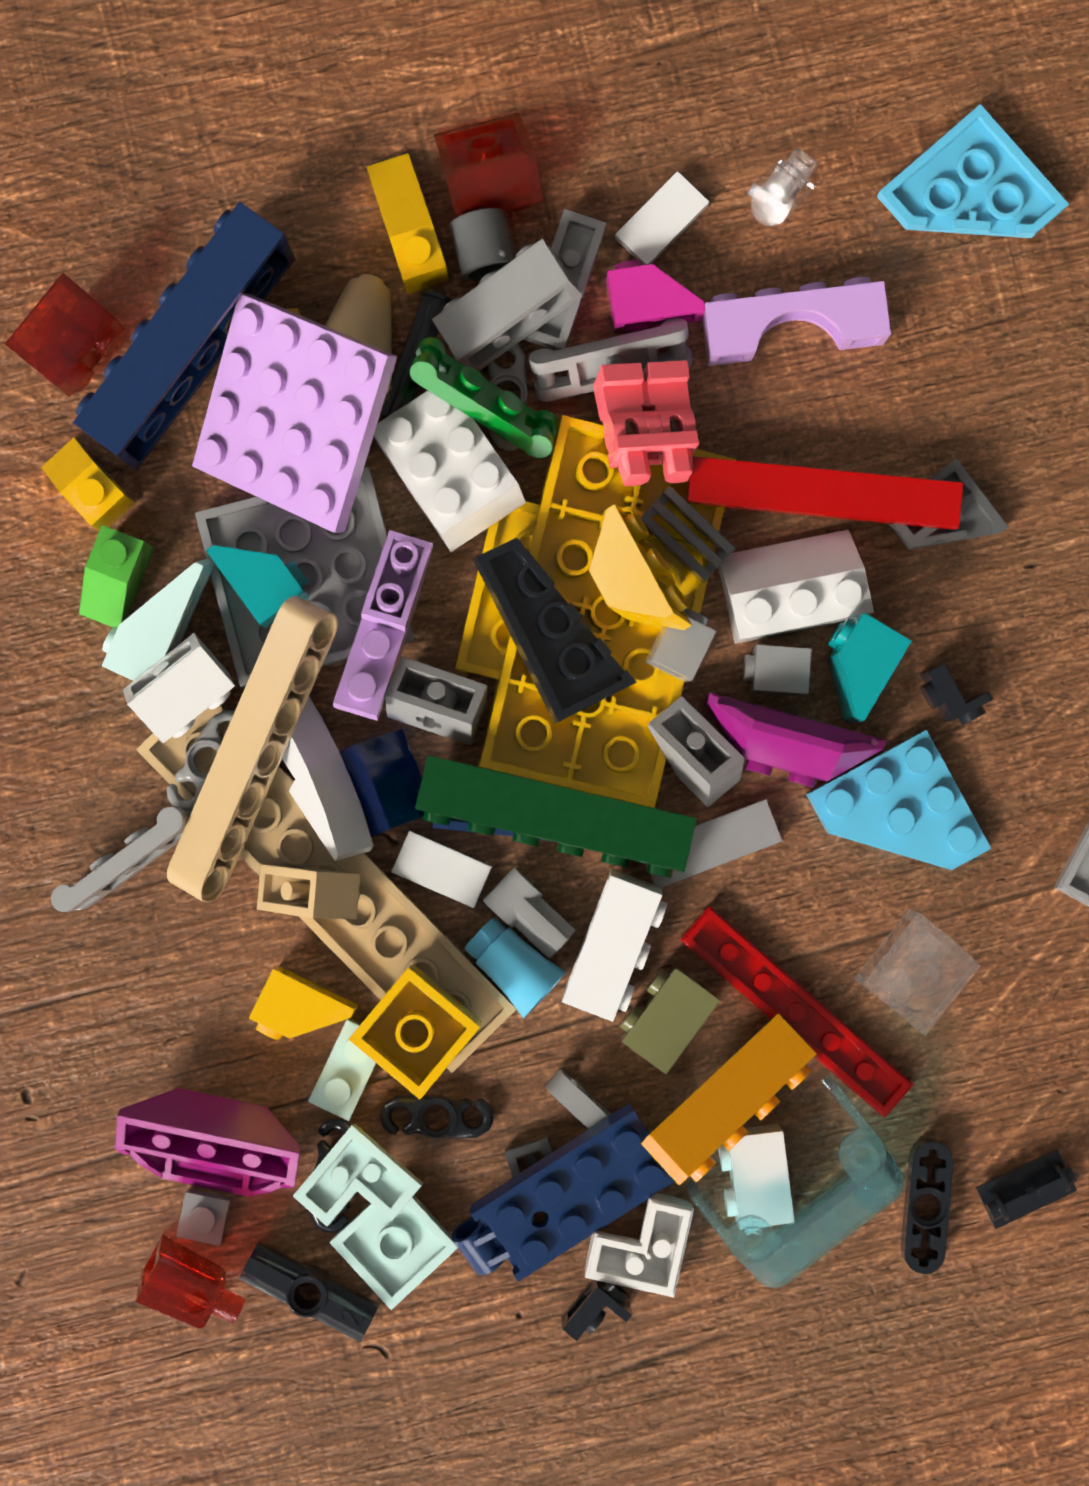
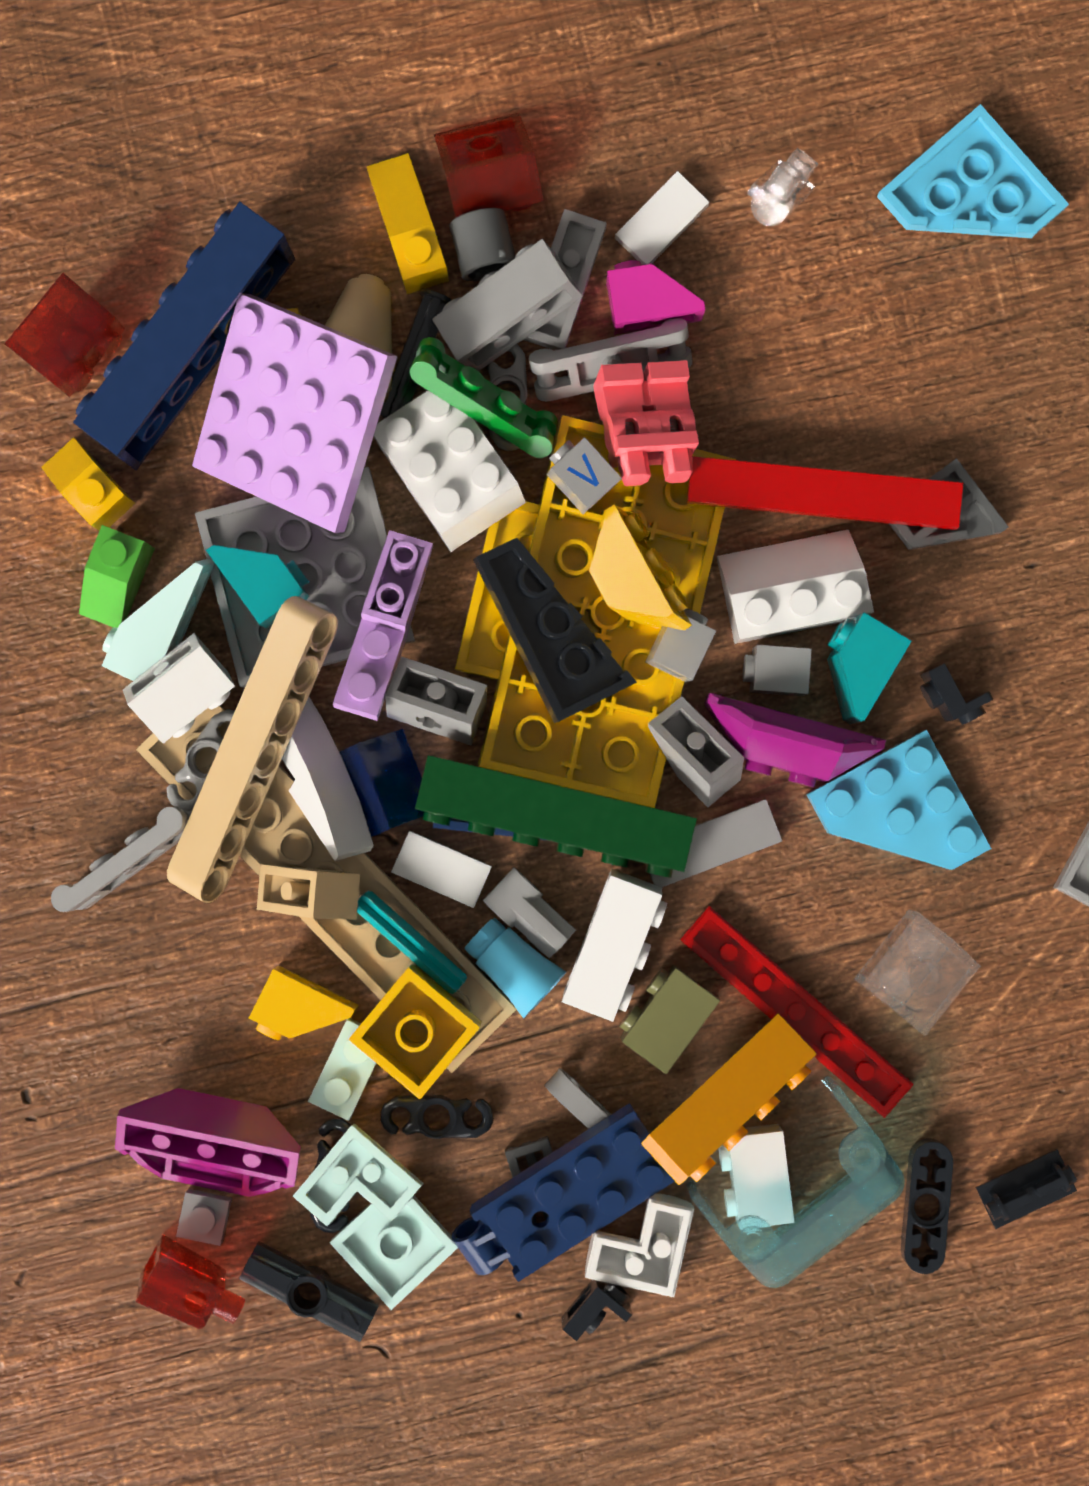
(410, 942): none -> teal axle
(582, 474): none -> light grey brick
(698, 522): dark grey tile -> none
(849, 313): lavender arch -> none

